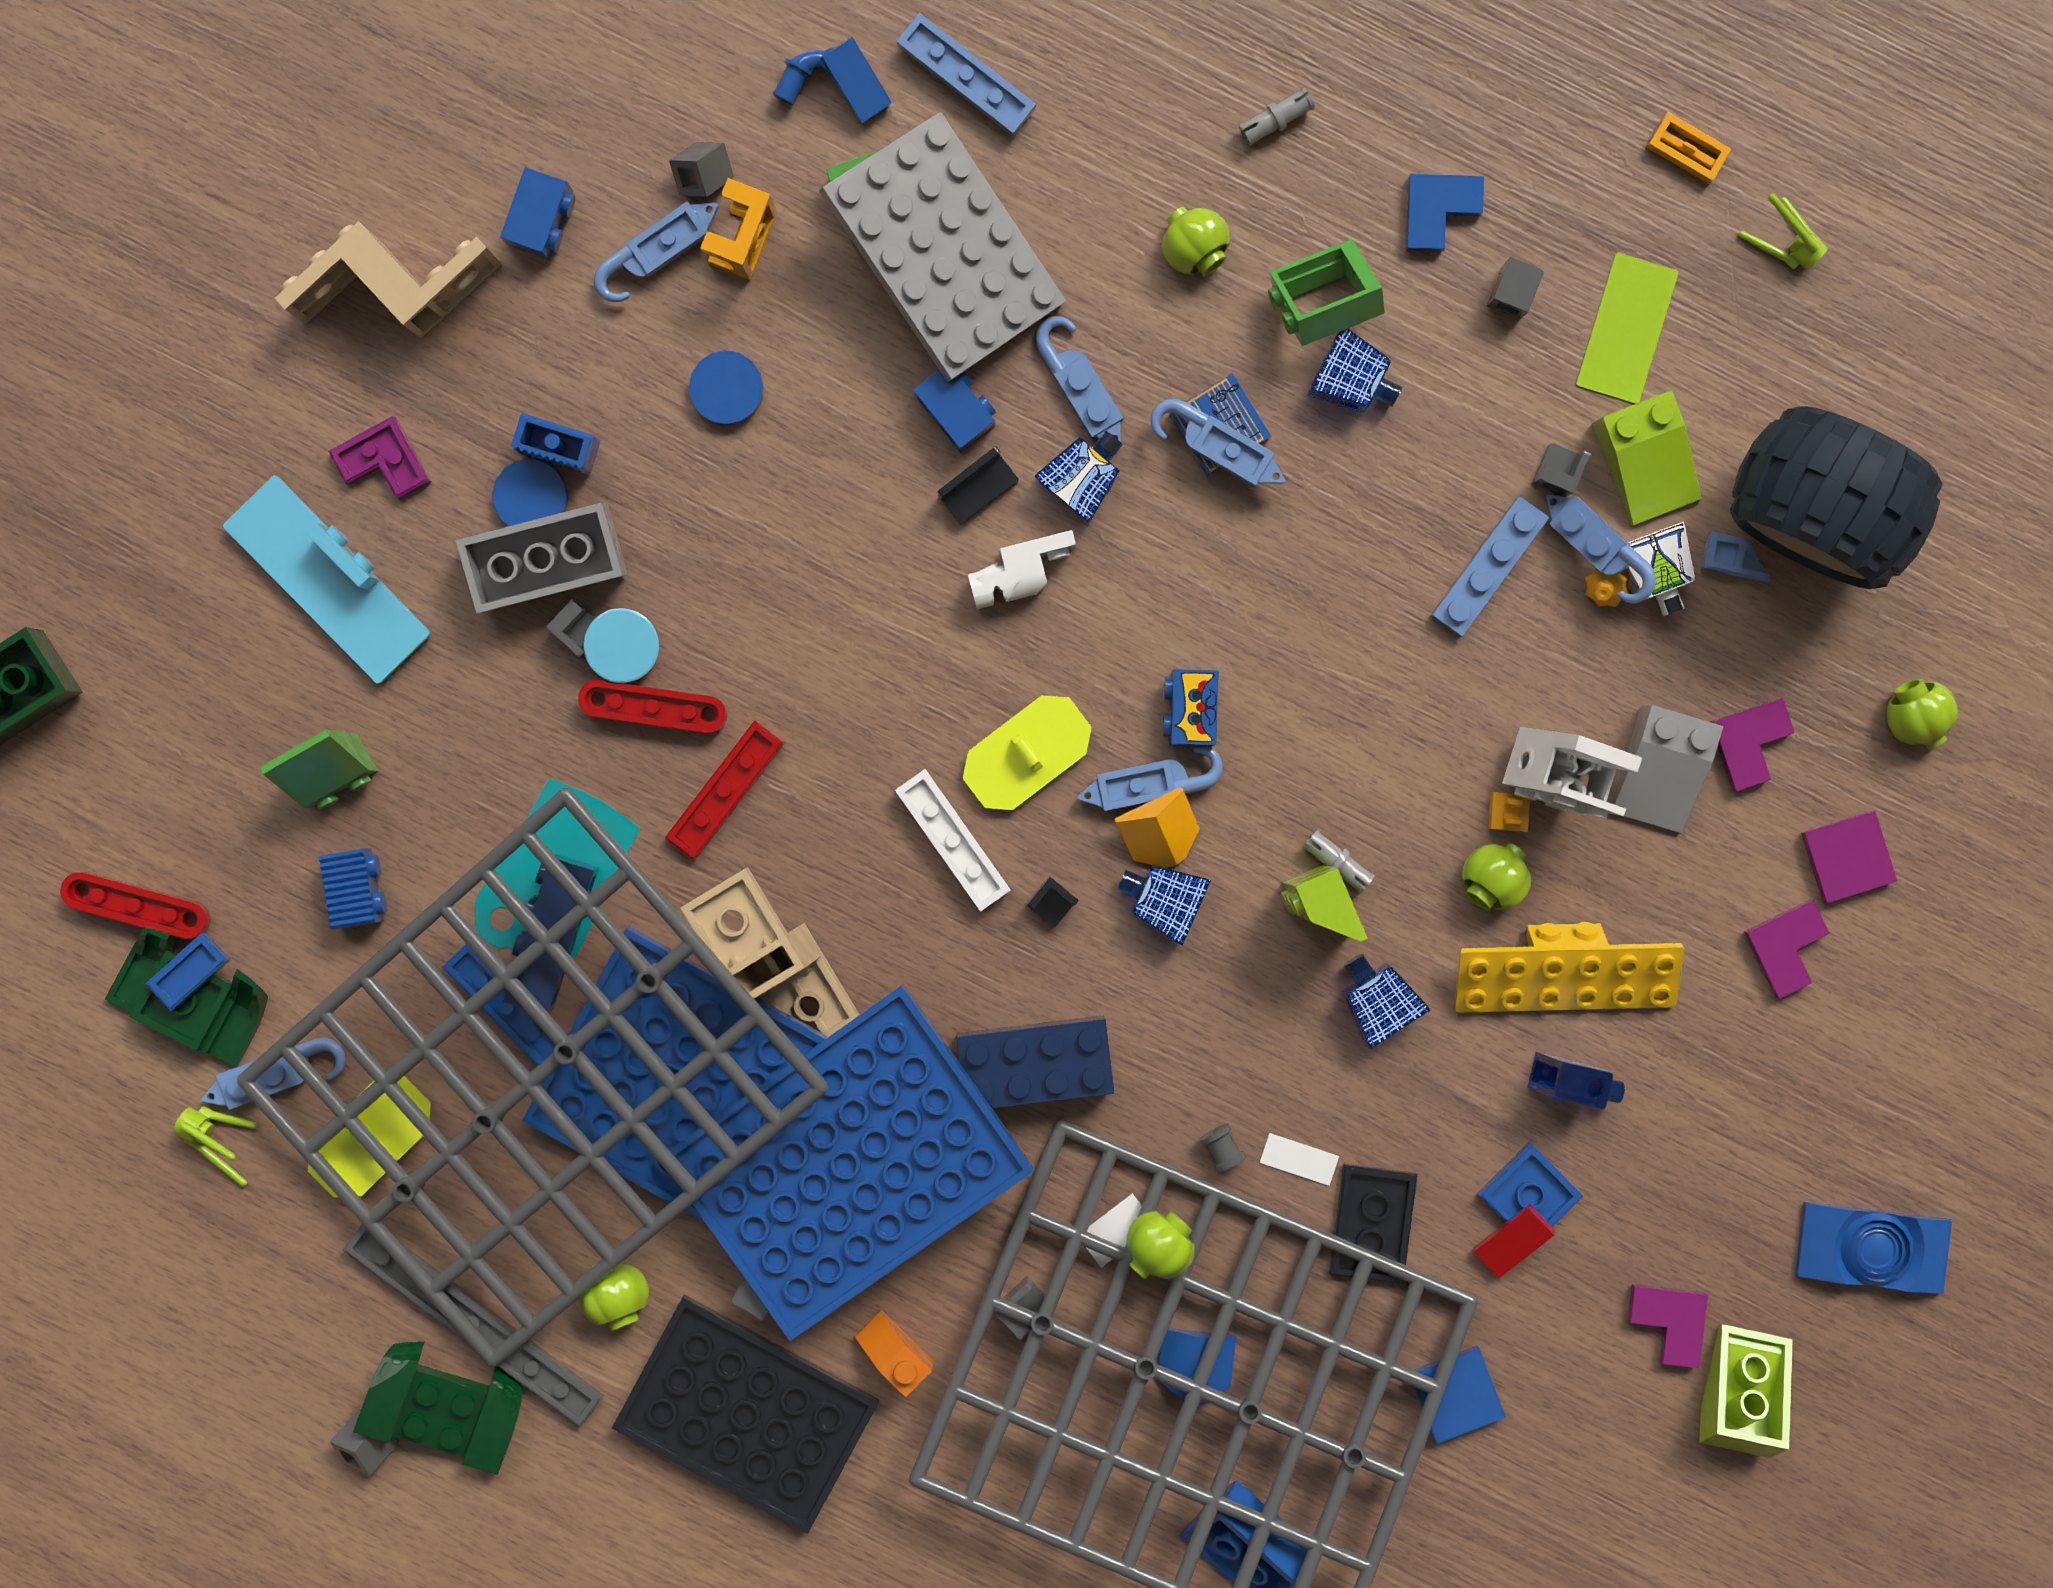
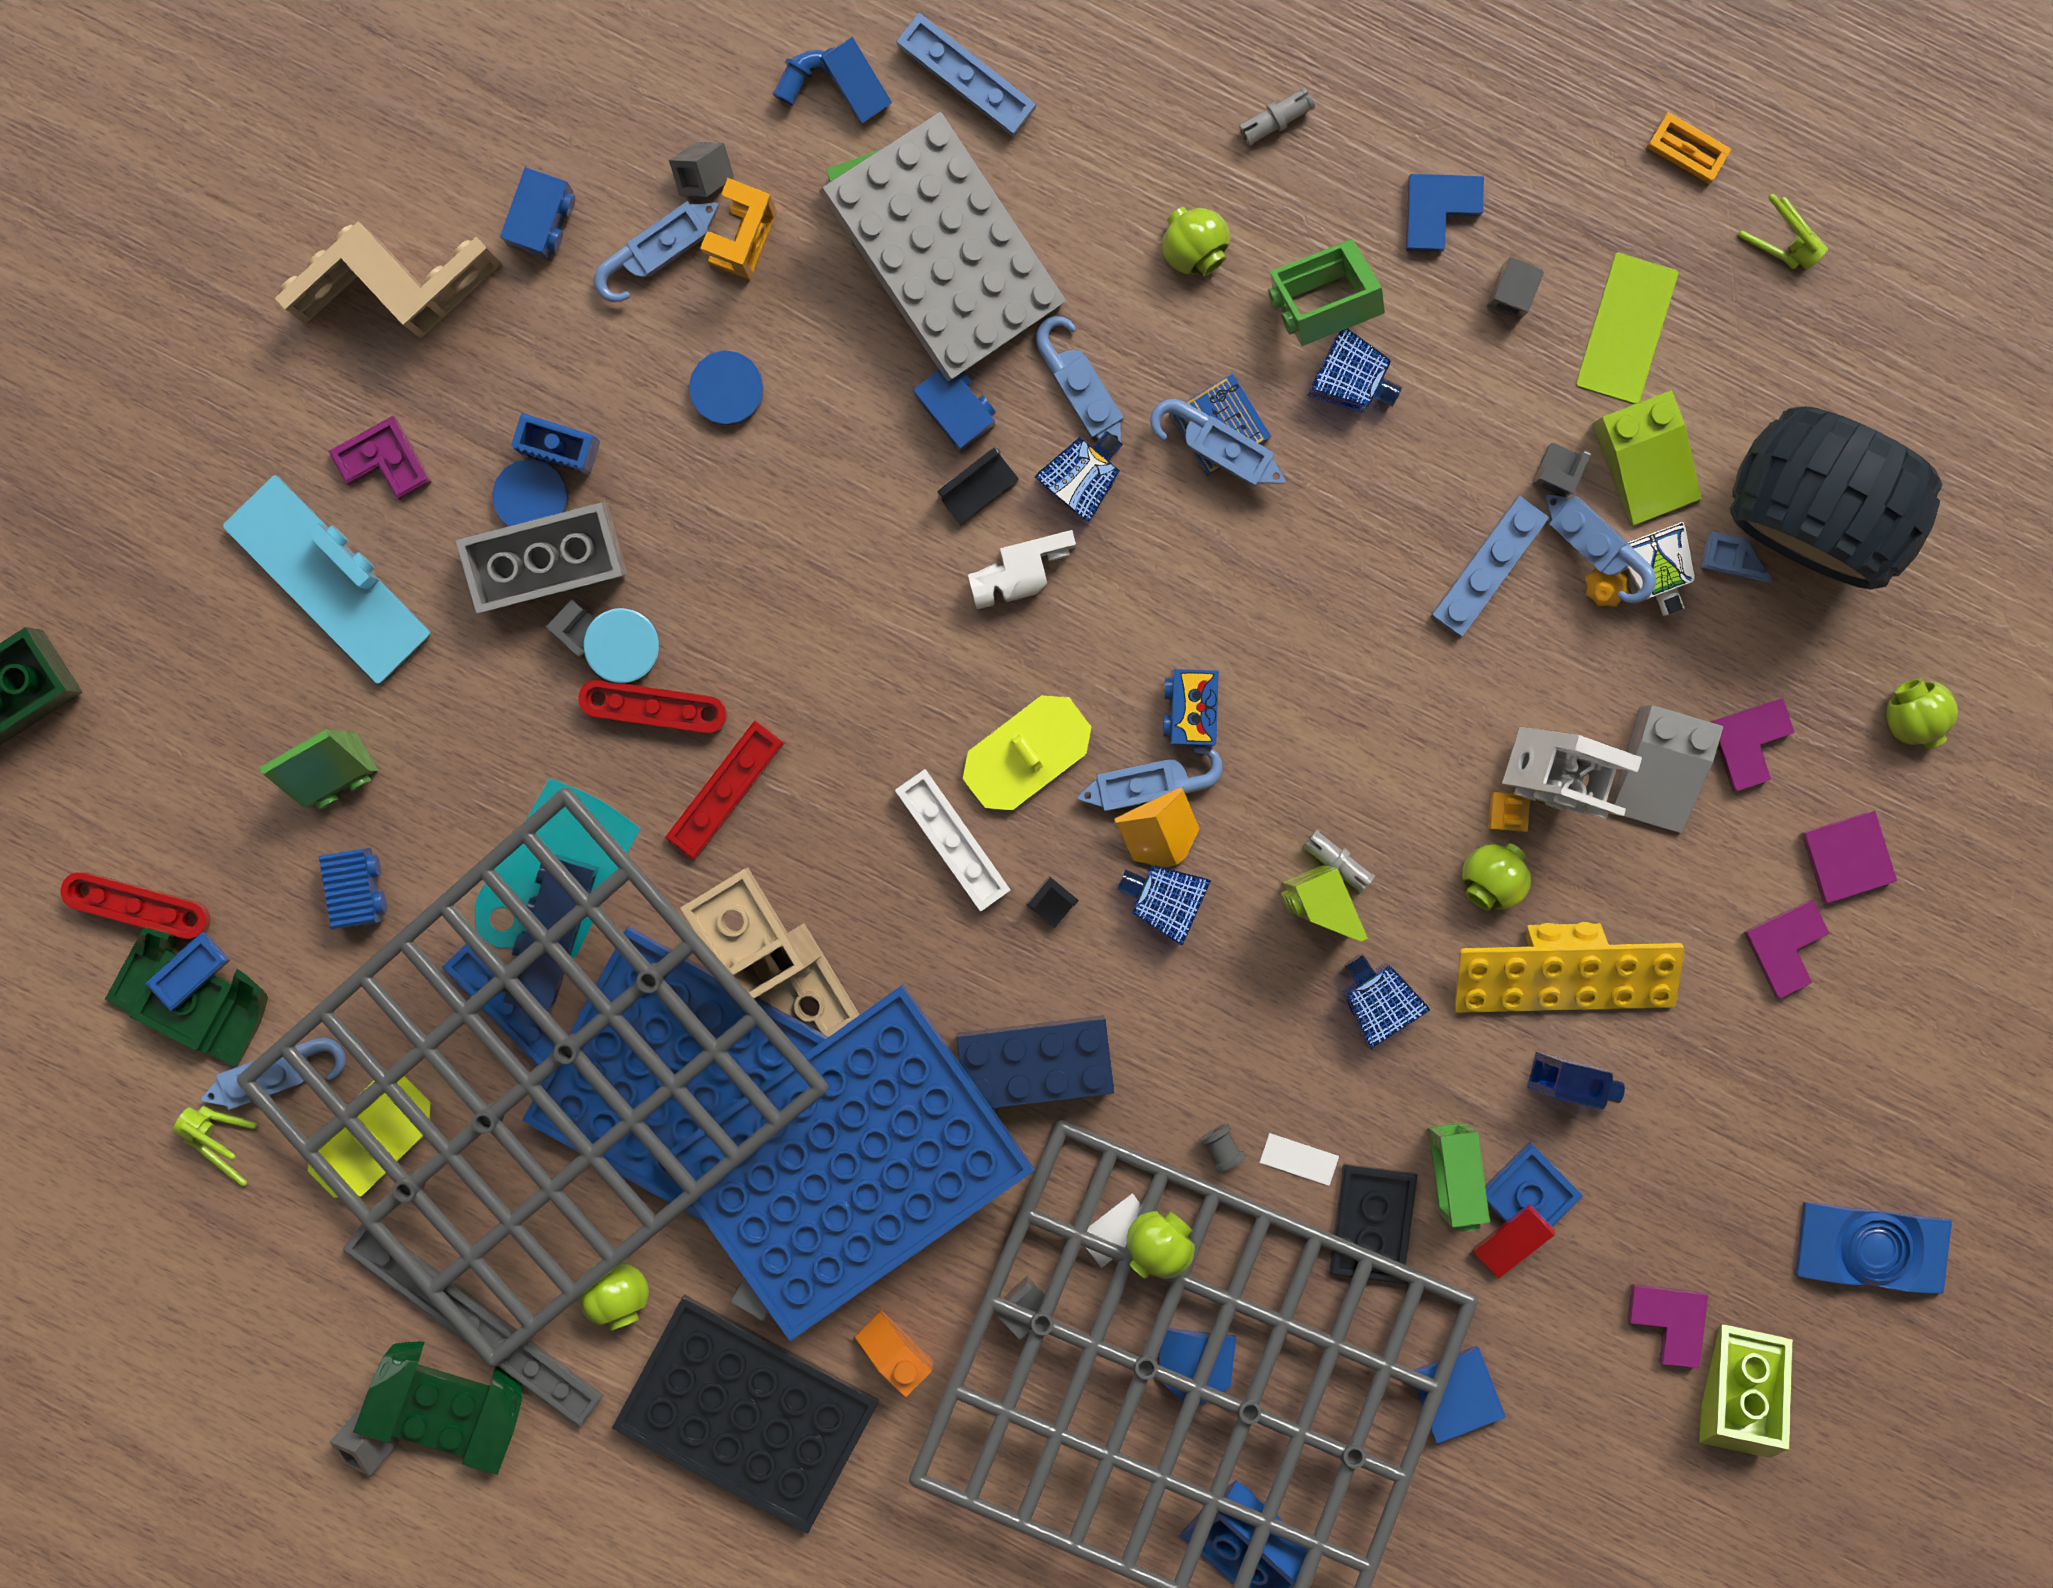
(1459, 1176): none -> bright green window

